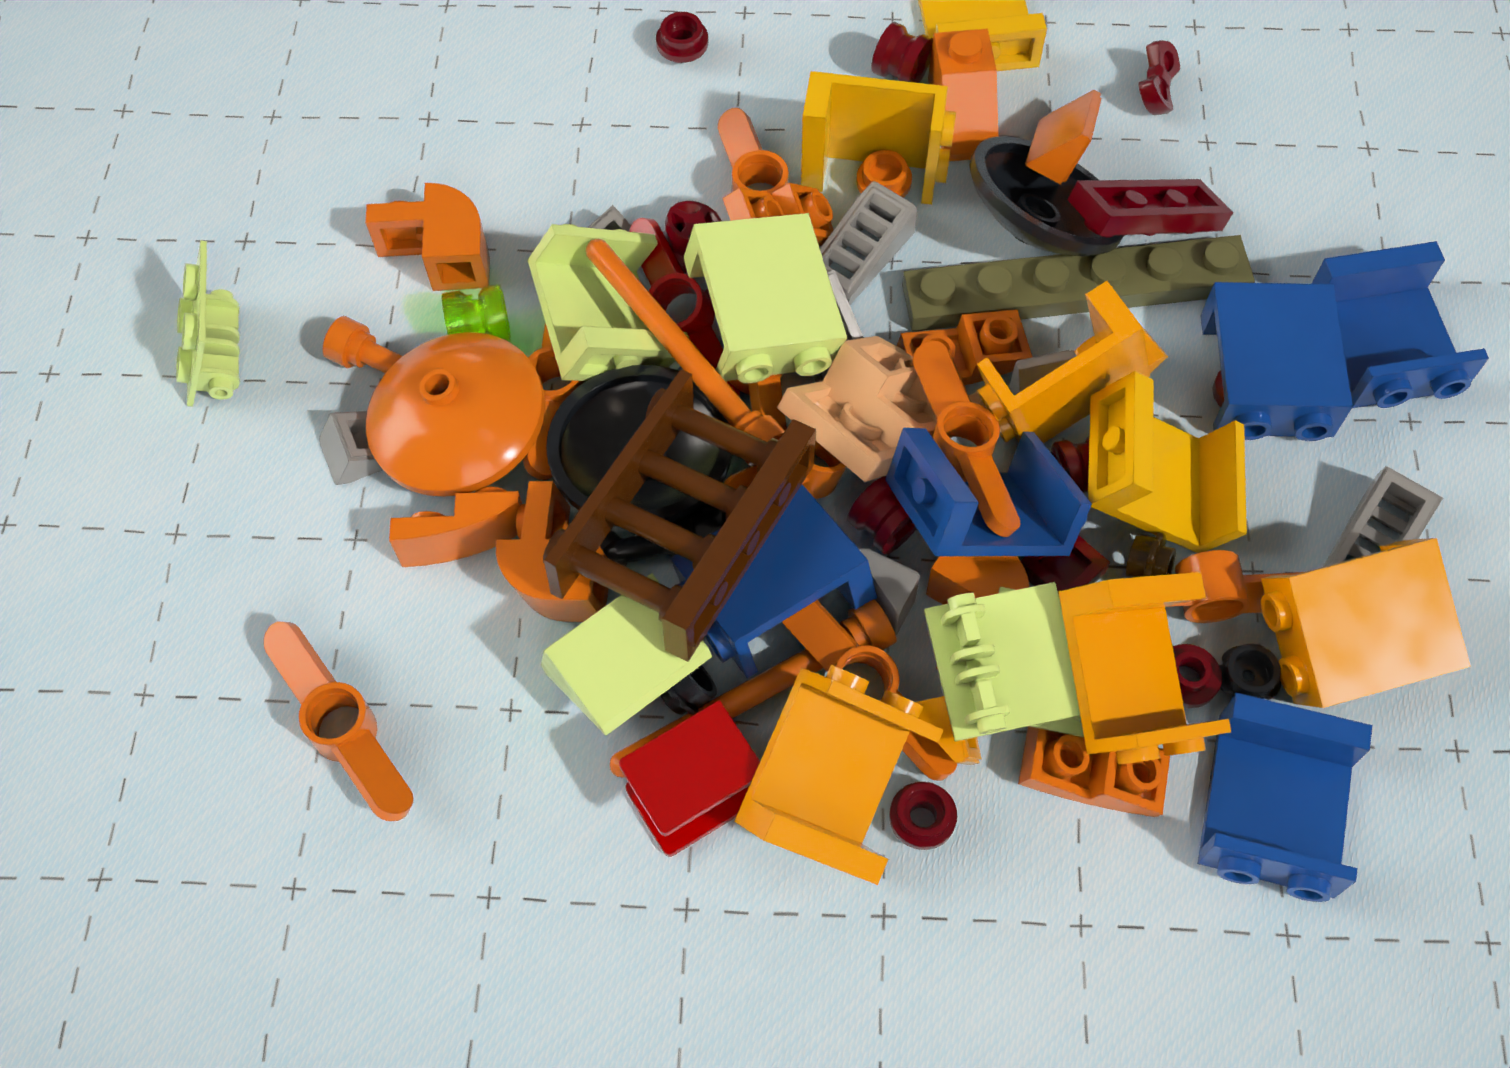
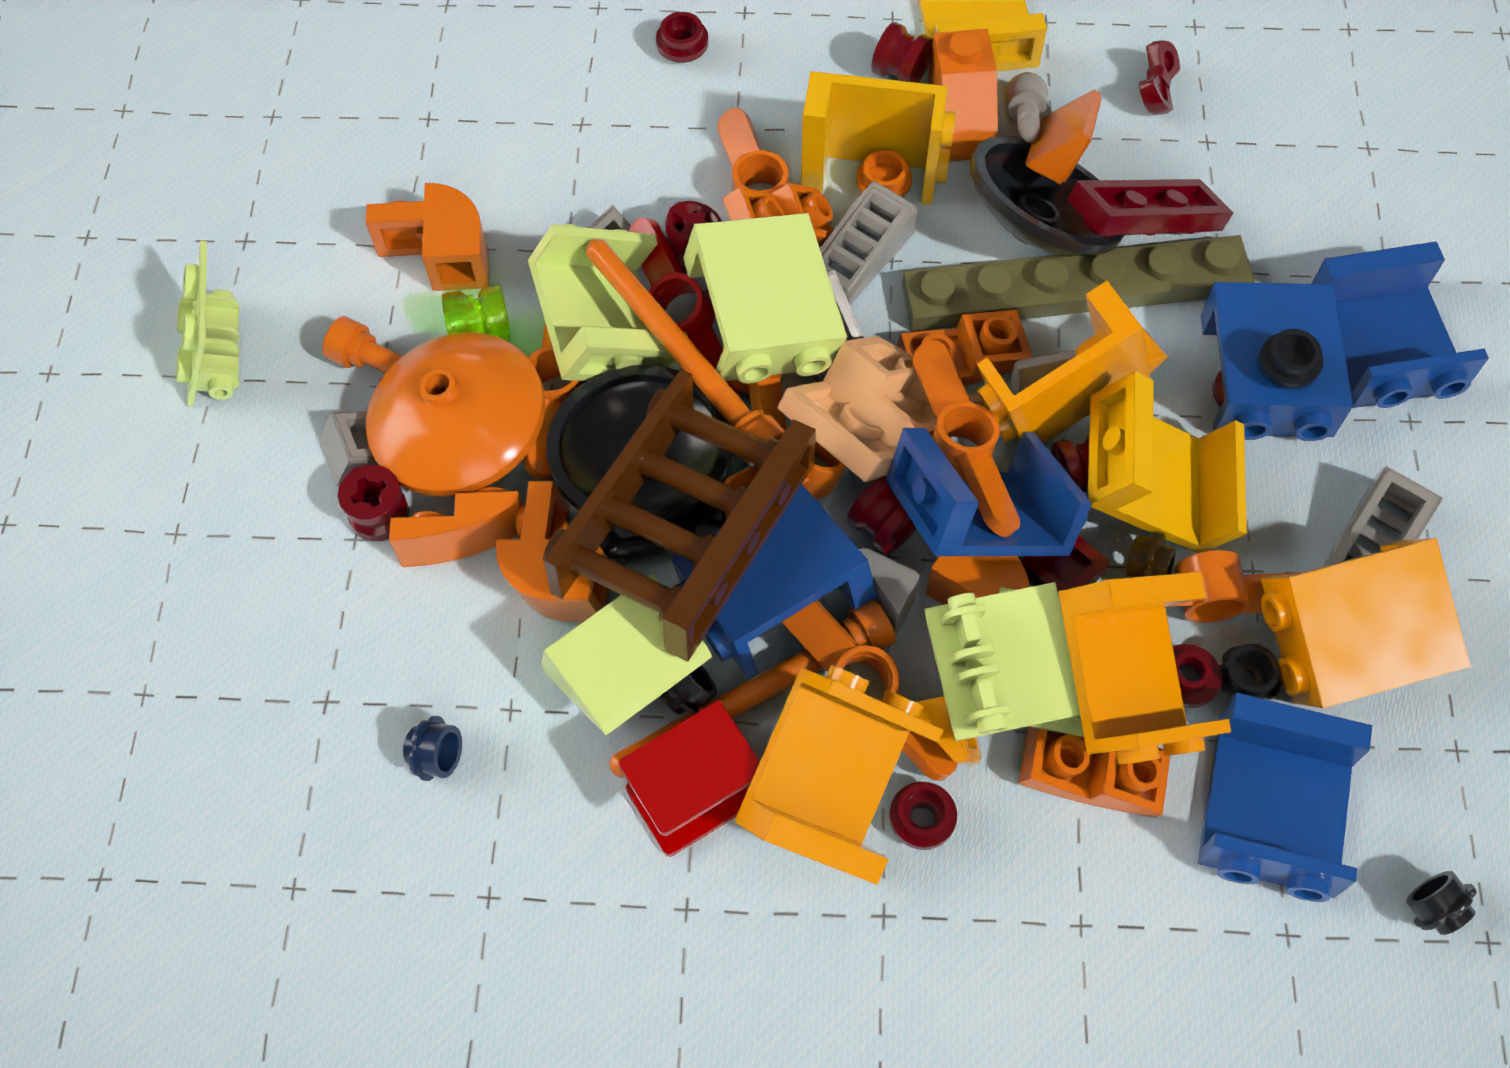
(321, 694): orange piece -> none
(372, 518): none -> dark red wheel
(432, 749): none -> dark blue plate
(1027, 103): none -> light grey bar
(1291, 359): none -> black plate
(1442, 903): none -> black plate

